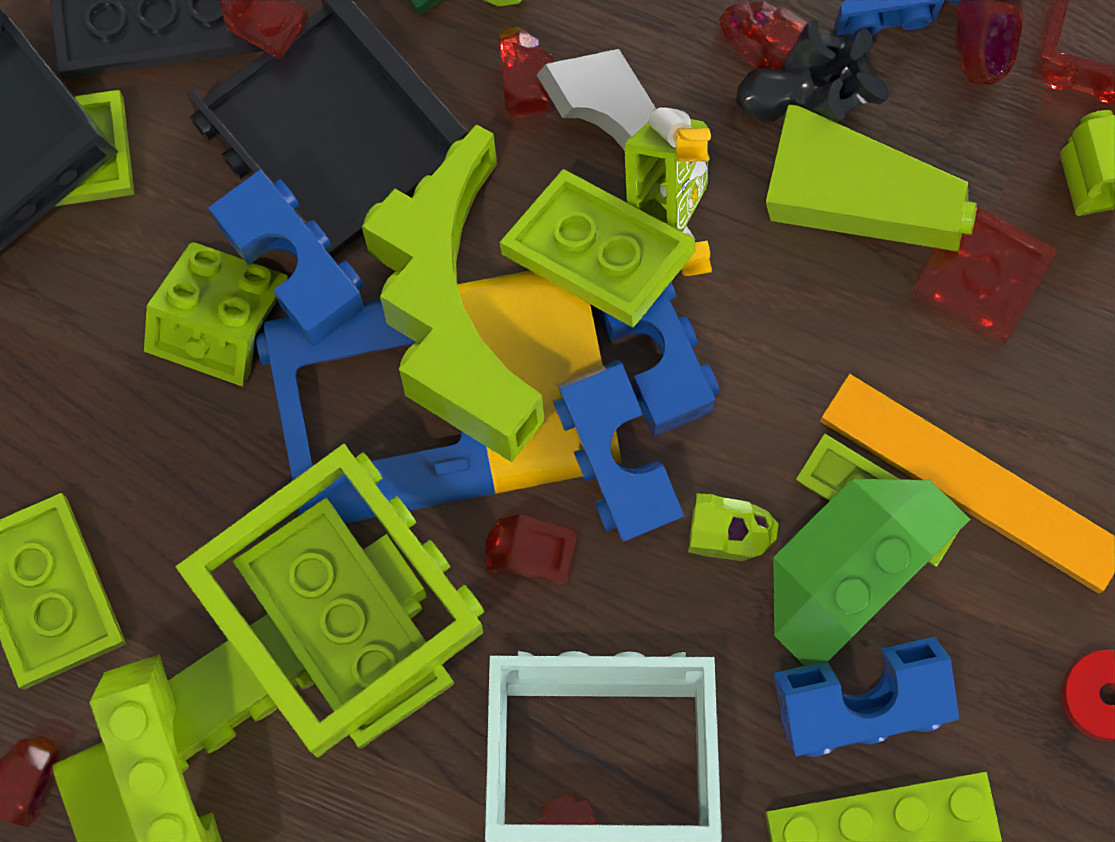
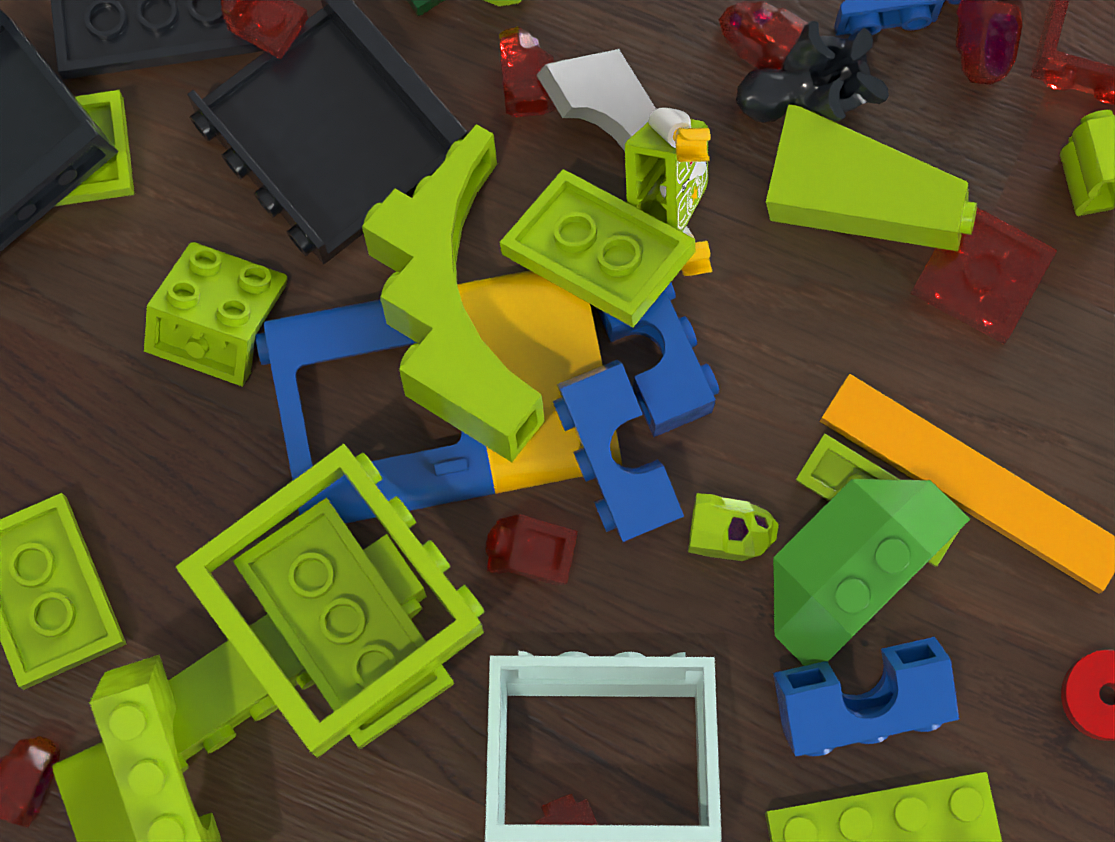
(262, 219): blue arch -> none

